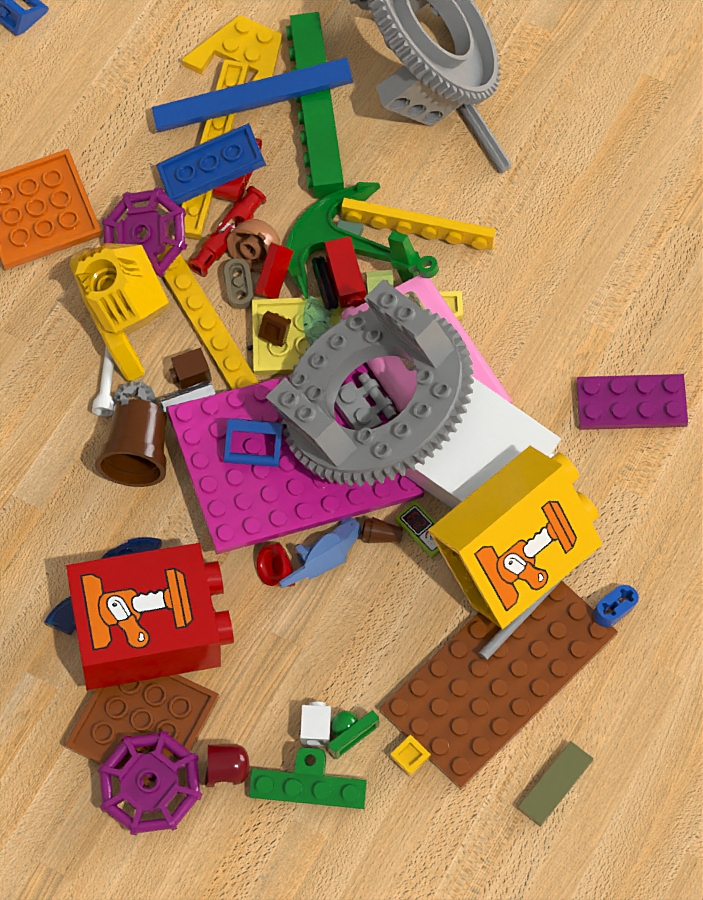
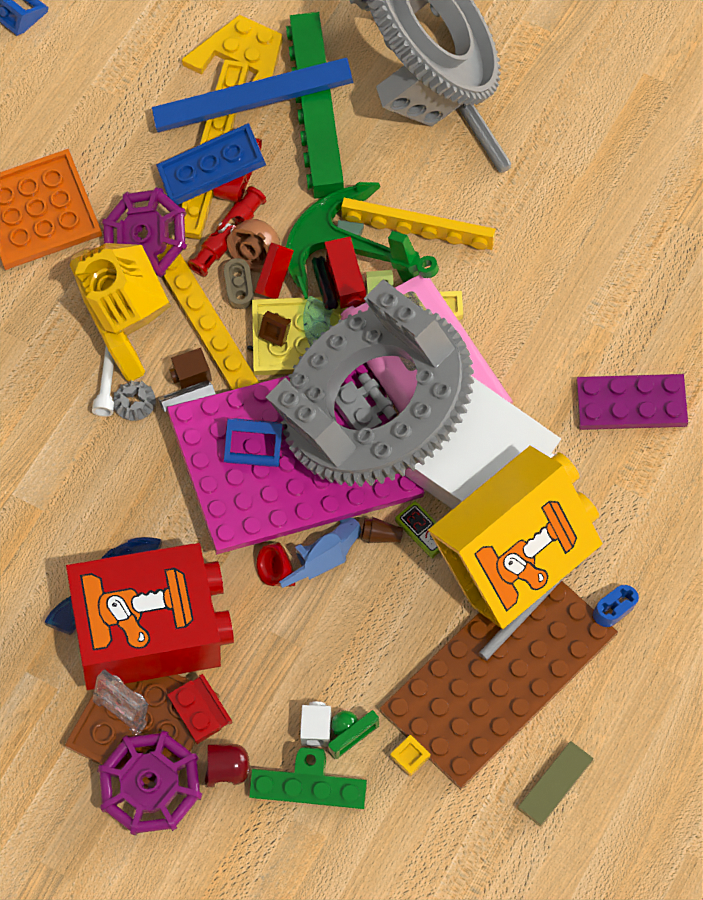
(121, 701): none -> clear plate
(134, 445): reddish brown piece -> none
(199, 708): none -> red plate

